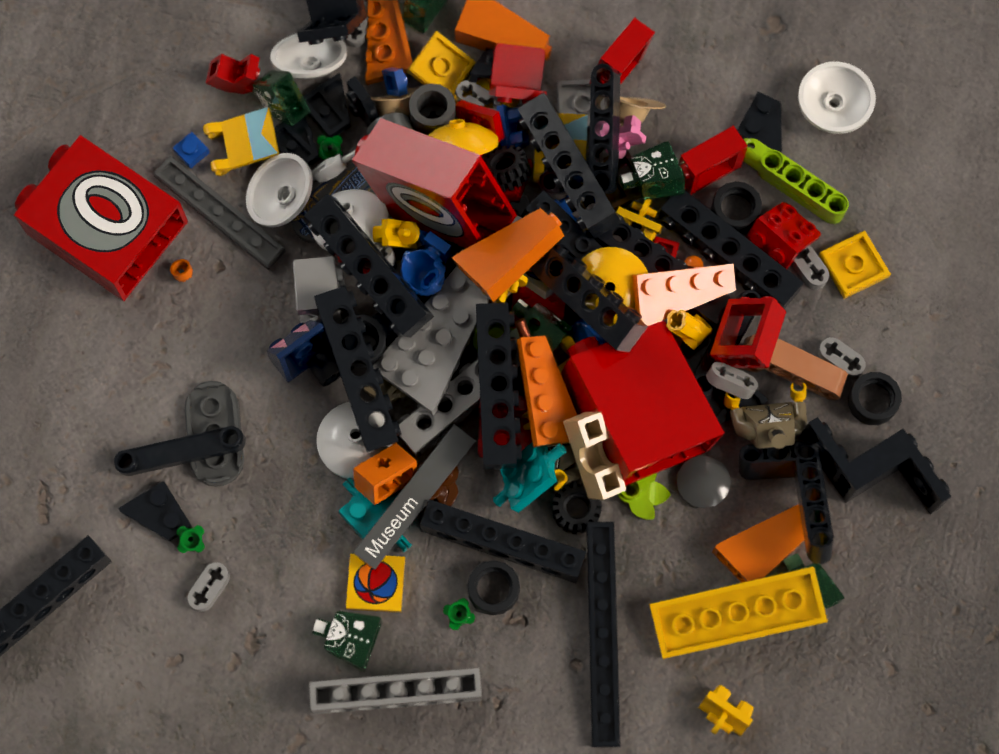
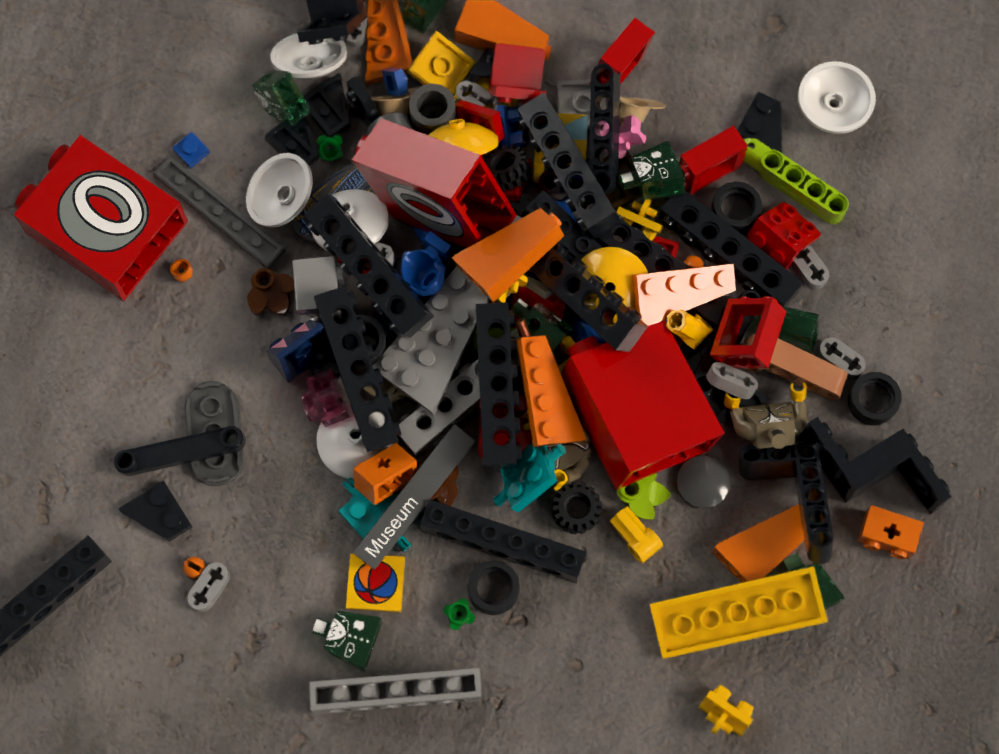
(185, 545): green plate -> none
(190, 572): none -> orange hinge
(233, 75): red brick -> none
(246, 139): yellow flag -> none
(272, 295): none -> reddish brown plate
(325, 399): none -> clear pink brick
(331, 167): white hand -> none
(397, 234): yellow hips -> none
(598, 474): tan arch -> none
(603, 634): black tile -> none
(640, 540): none -> yellow piece
(799, 328): none -> clear green torso
(854, 264): yellow tile -> none
(903, 529): none -> orange brick

